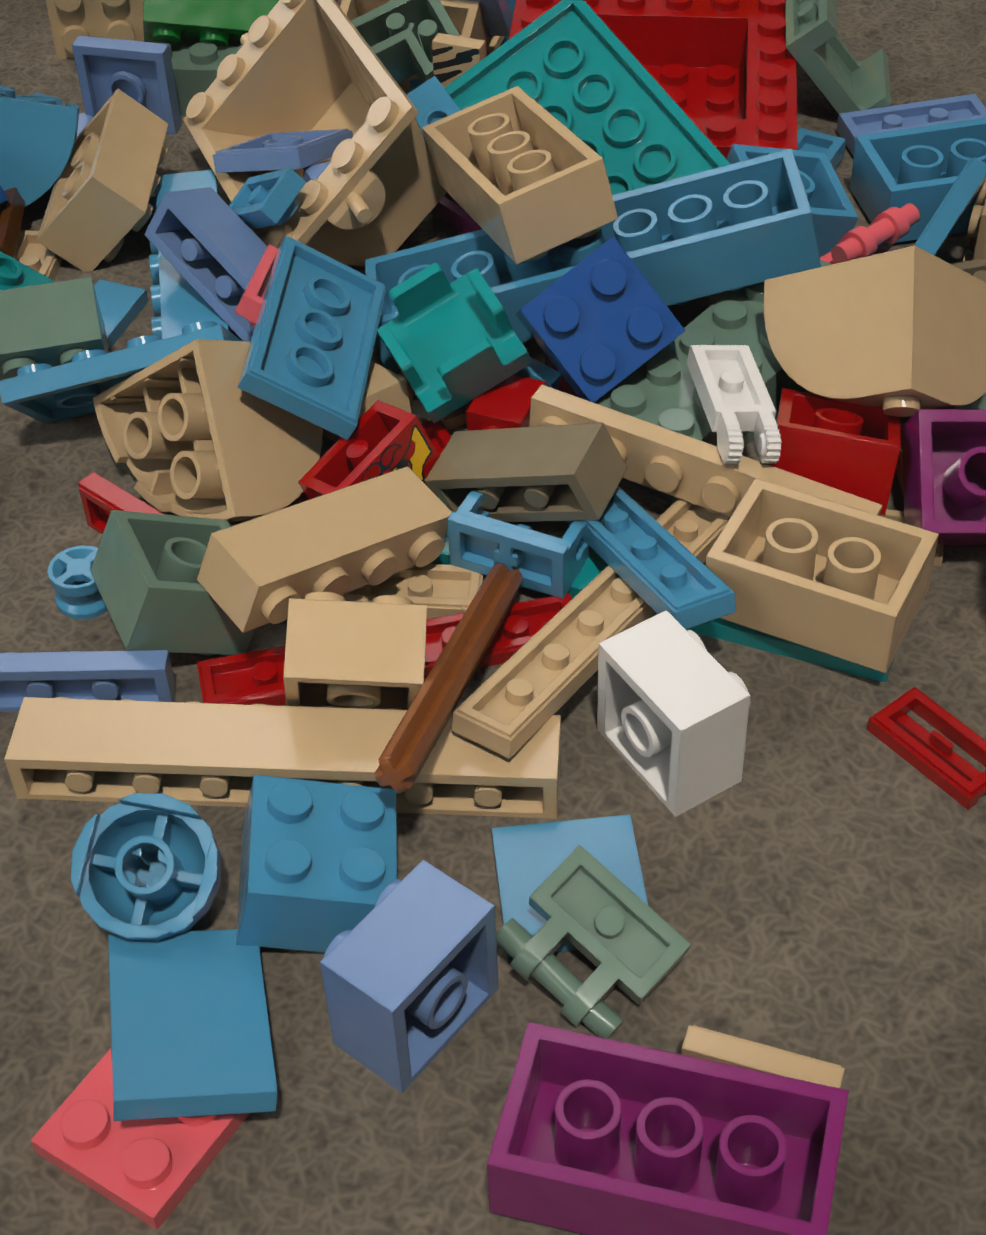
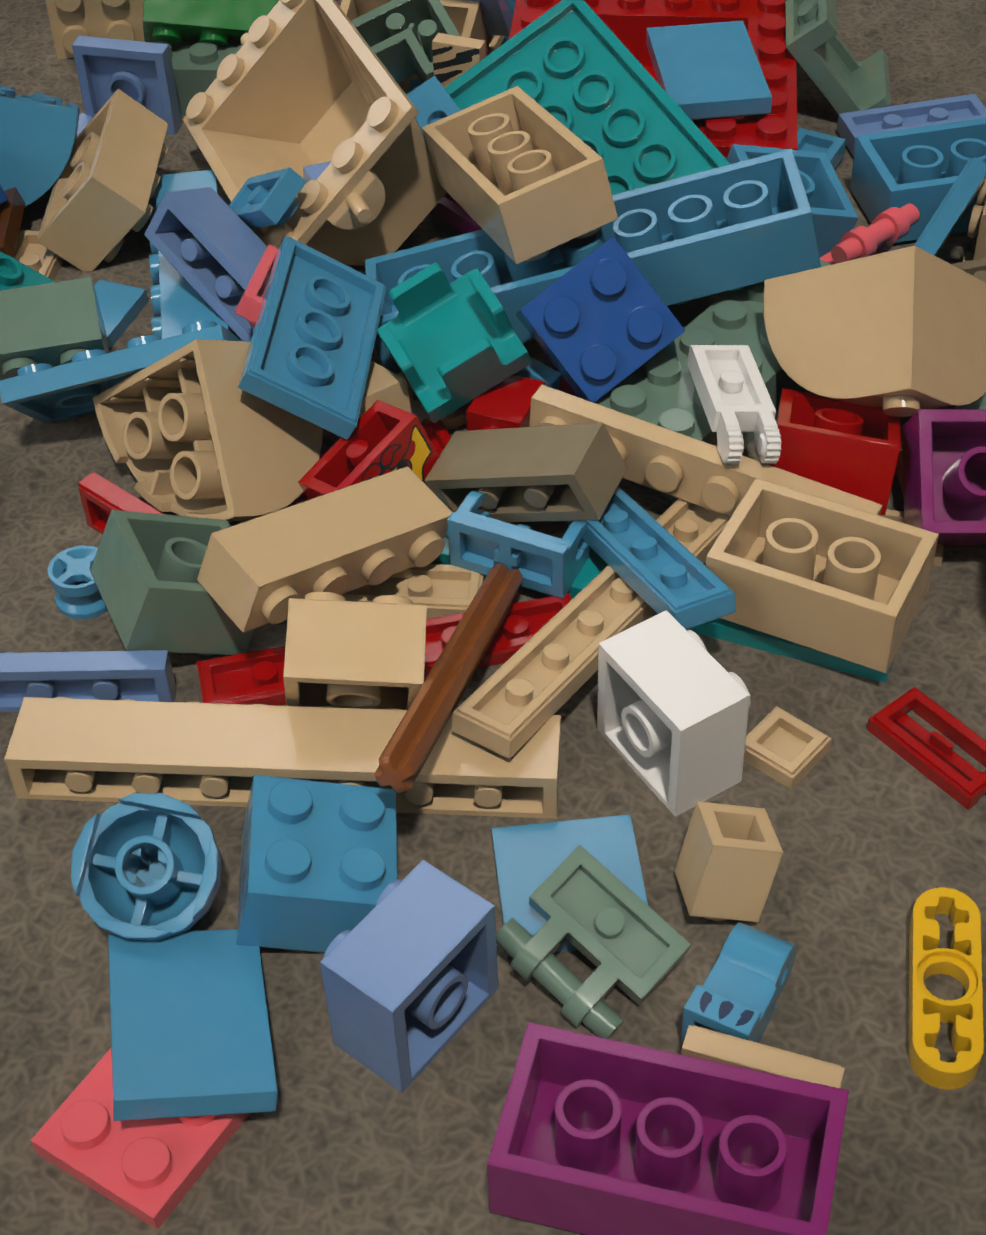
(280, 151): medium blue tile -> none
(709, 69): none -> dark azure tile
(728, 862): none -> tan brick
(742, 985): none -> dark azure leg
(785, 747): none -> tan tile
(926, 1011): none -> yellow beam

